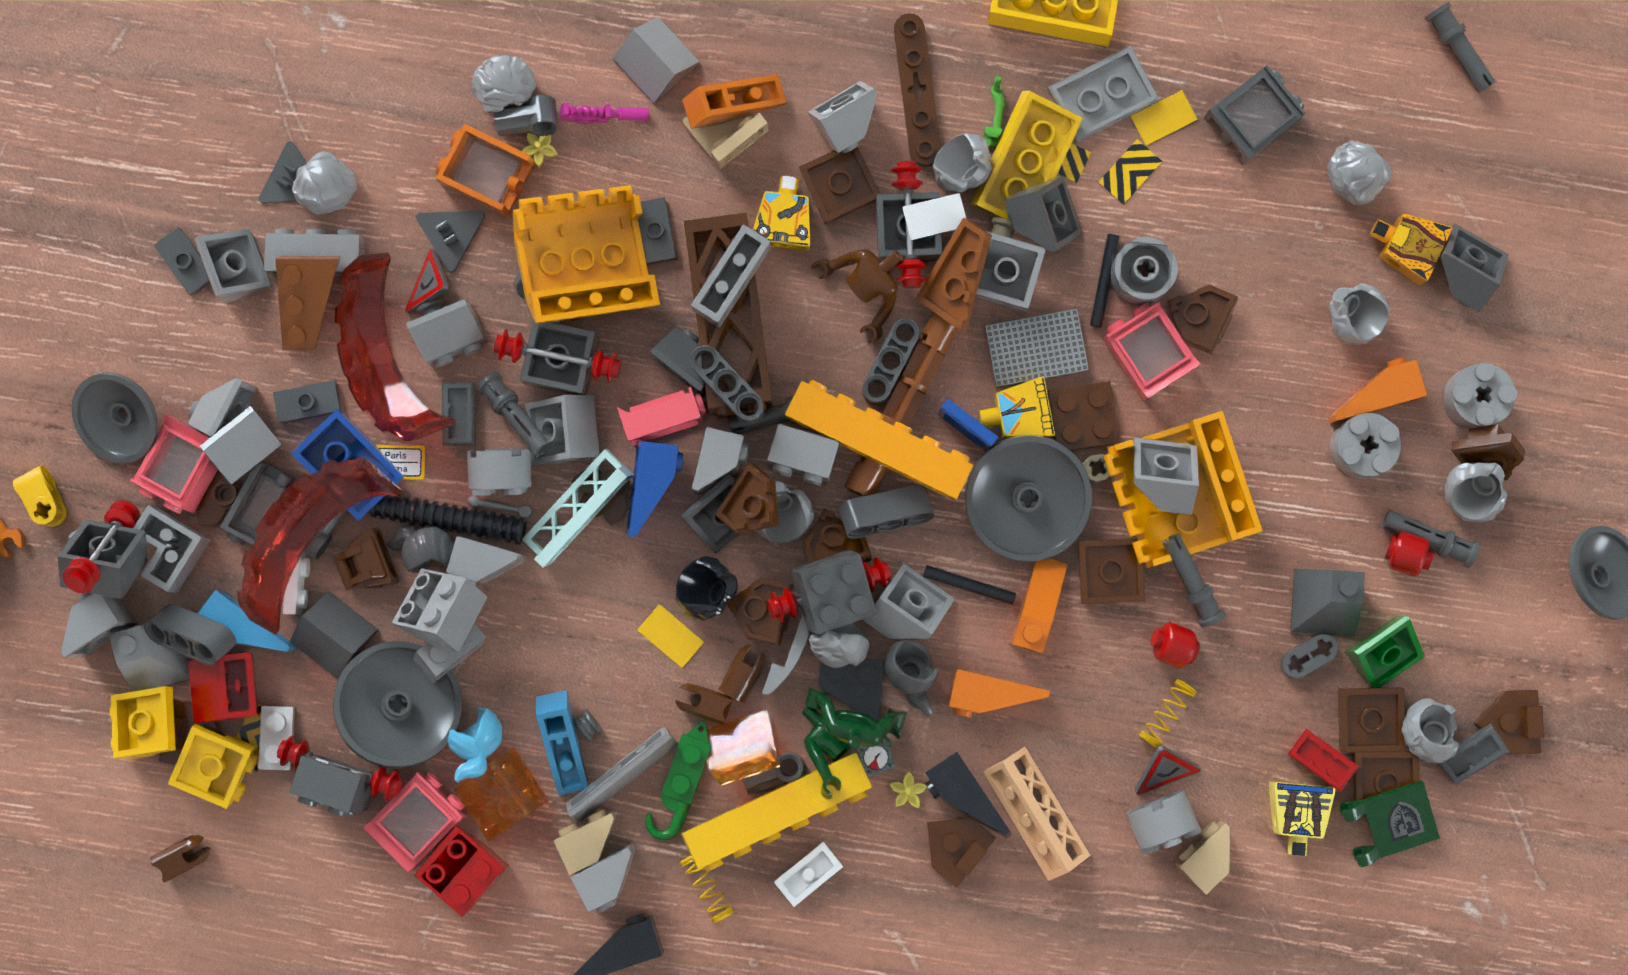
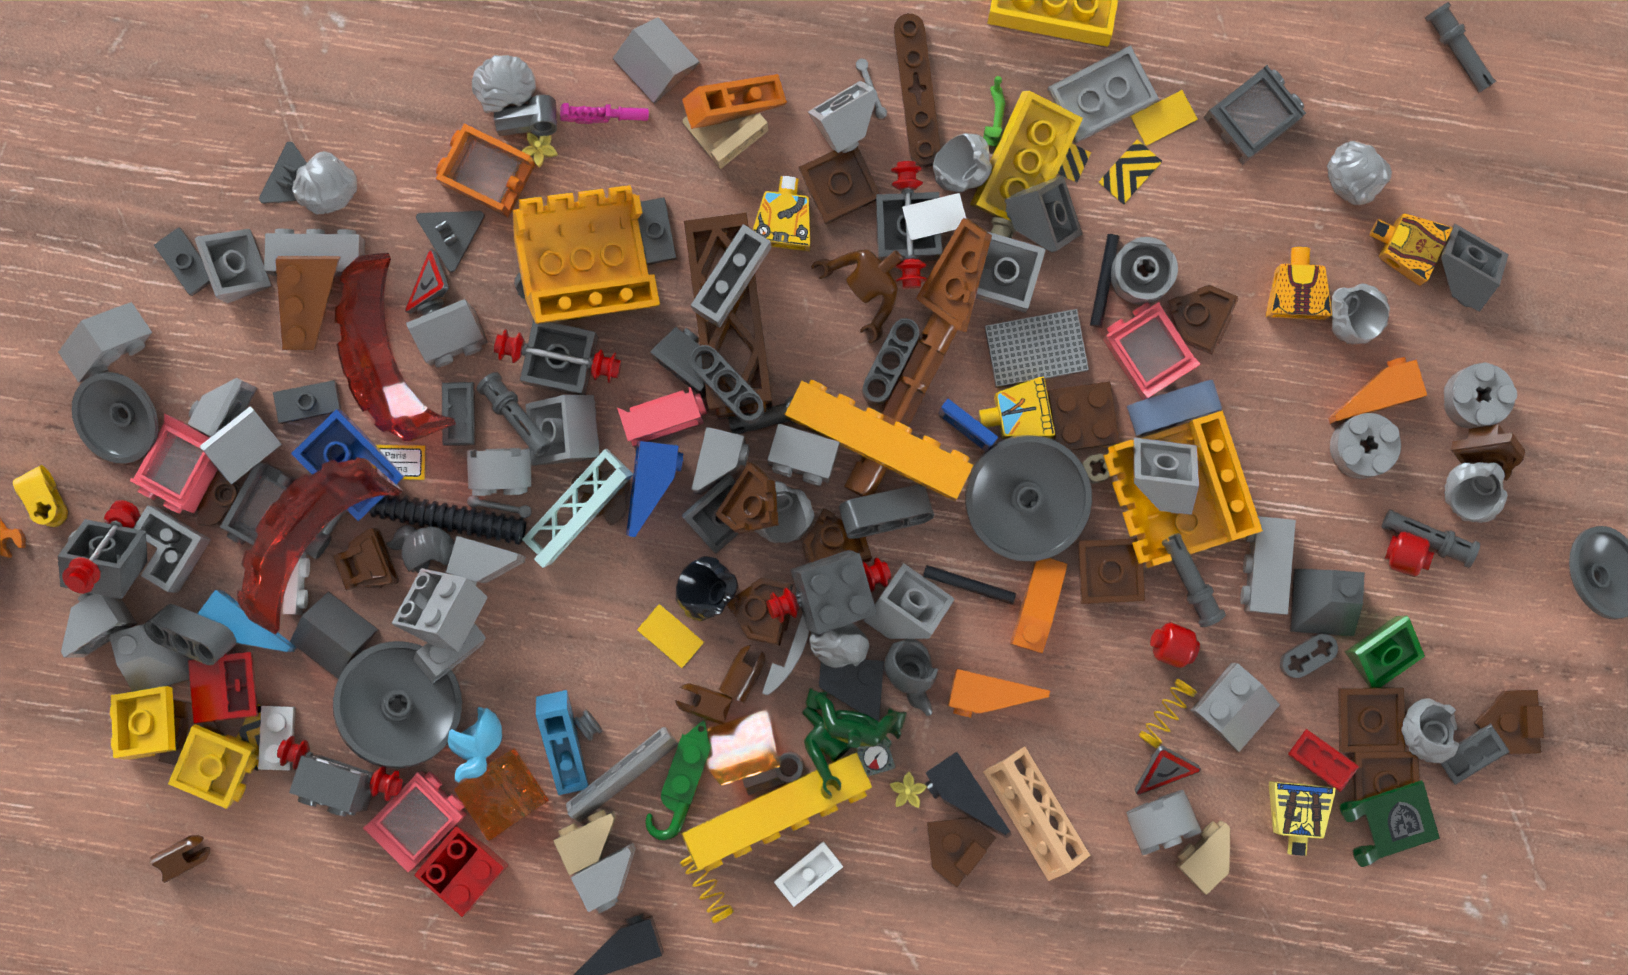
(103, 340): none -> light grey brick
(862, 66): none -> light grey hinge
(1174, 407): none -> sand blue beam
(1235, 706): none -> light grey slope
(1269, 567): none -> light grey brick
(1299, 289): none -> torso

